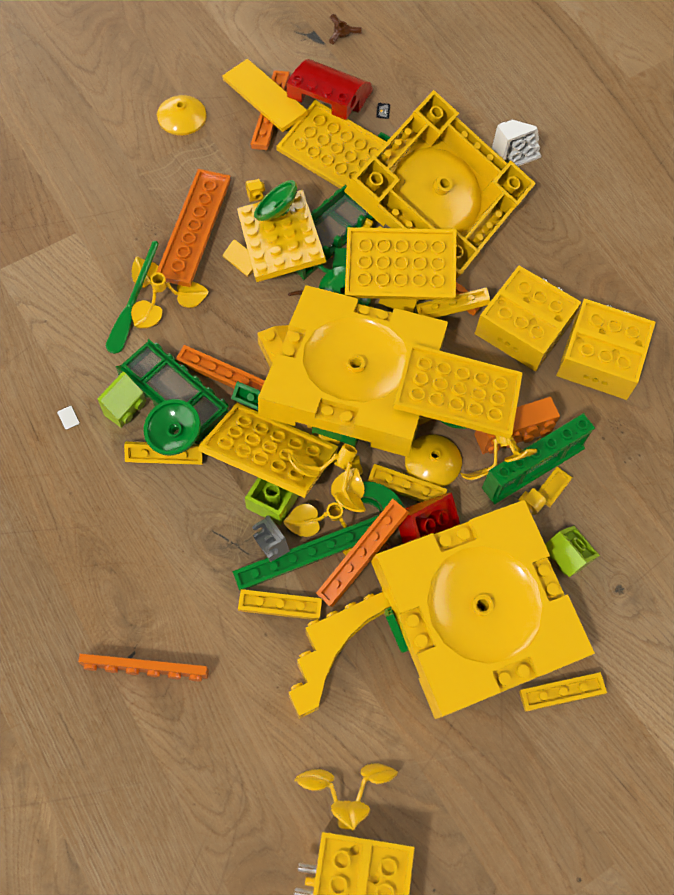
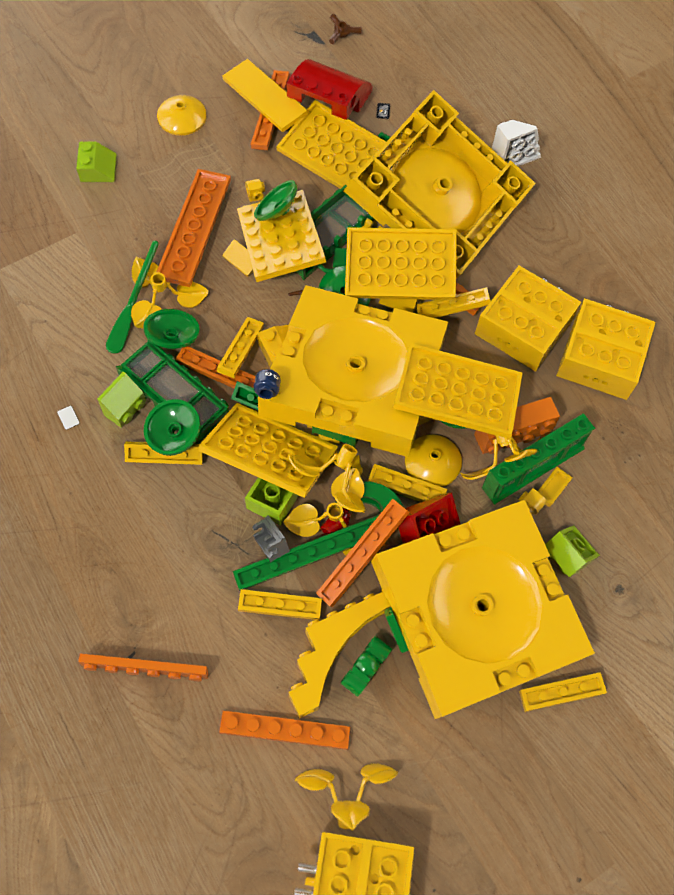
(95, 163): none -> lime slope
(171, 328): none -> green dish
(240, 347): none -> yellow plate
(267, 383): none -> dark blue head
(284, 730): none -> orange plate
(333, 526): none -> red piece
(366, 666): none -> green piece

